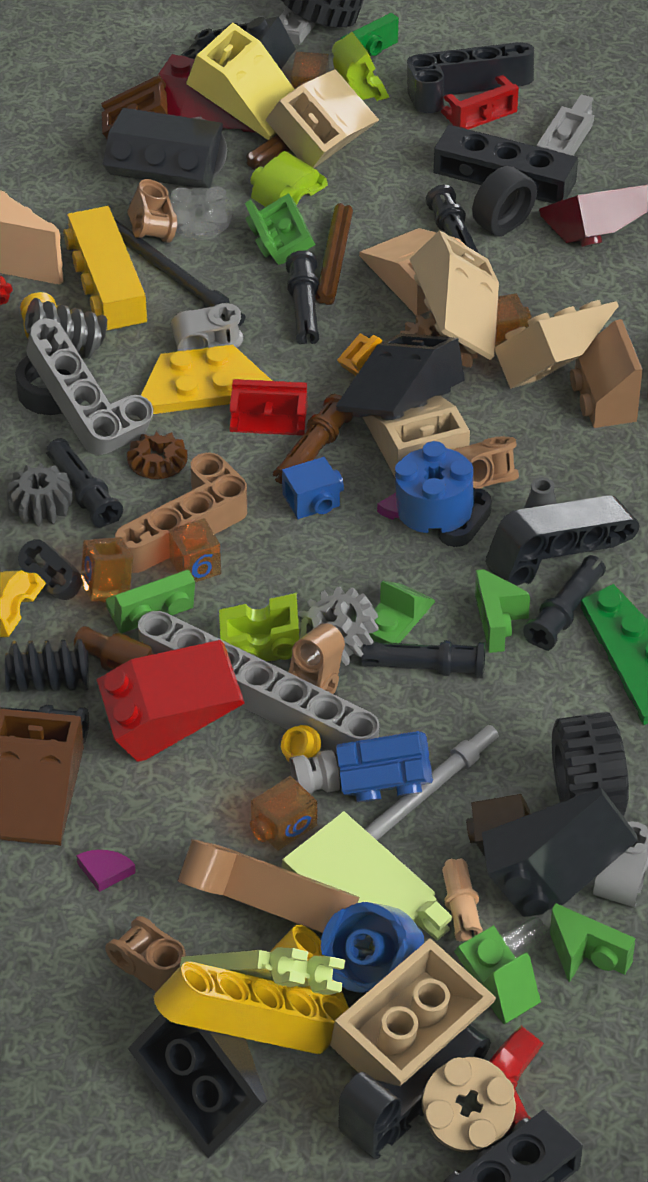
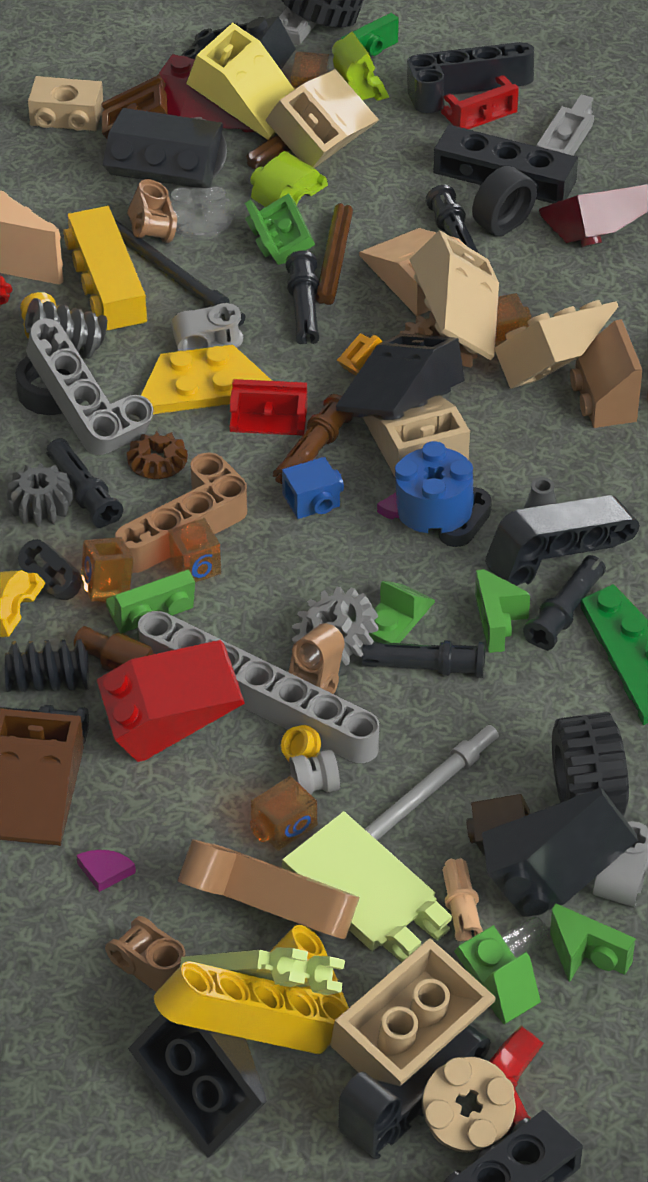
(65, 103): none -> tan brick
(265, 631): lime cylinder -> none
(350, 935): blue brick -> none
(384, 765): blue brick -> none
(491, 461): medium nougat piece -> none

